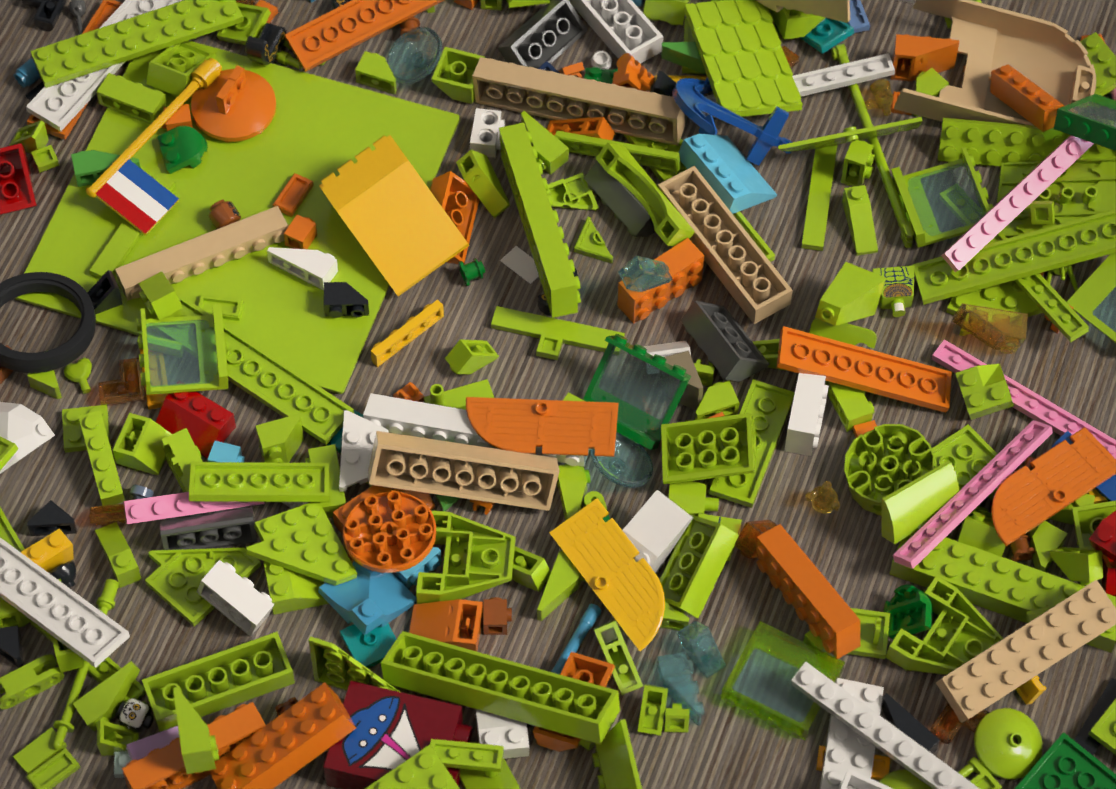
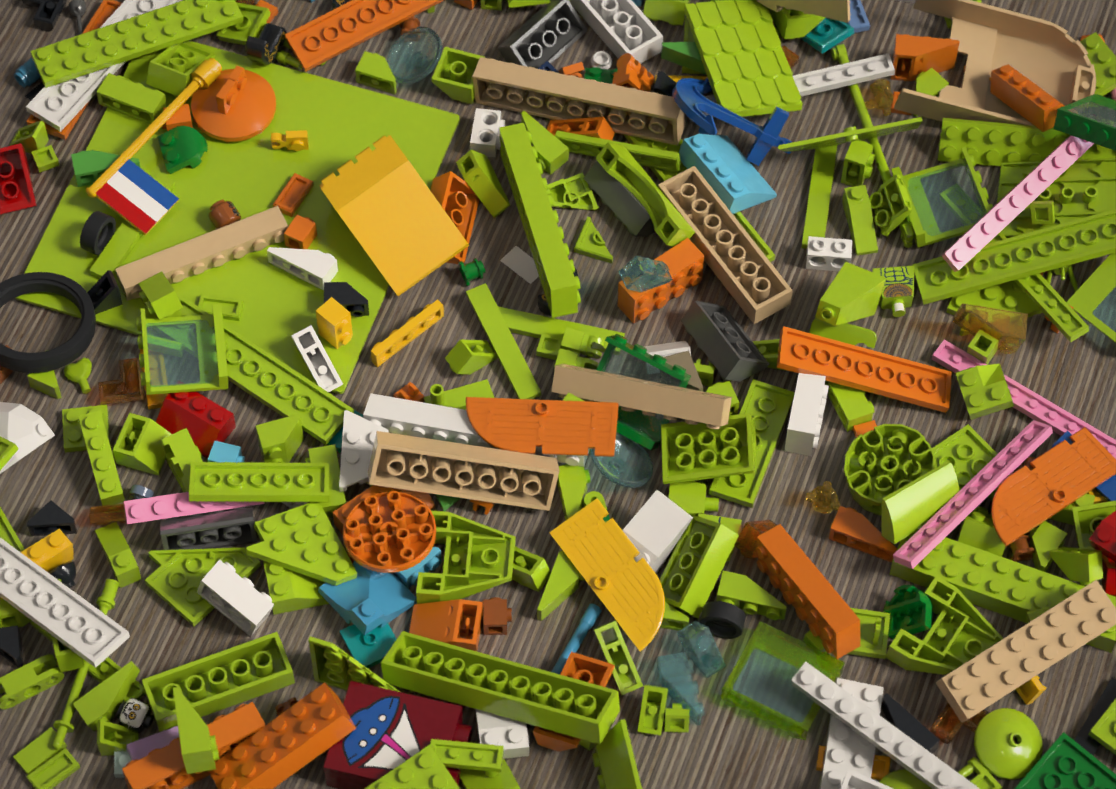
(97, 232): none -> black tyre
(292, 140): none -> yellow plate
(316, 359): none -> white slope
(334, 323): none -> yellow brick
(503, 342): none -> lime tile
(578, 343): none -> lime legs
(642, 395): none -> tan brick
(723, 619): none -> black tyre
(749, 596): none -> lime slope
(828, 253): none -> white brick
(859, 533): none -> orange slope
(891, 204): none -> lime slope
(983, 346): none -> lime brick

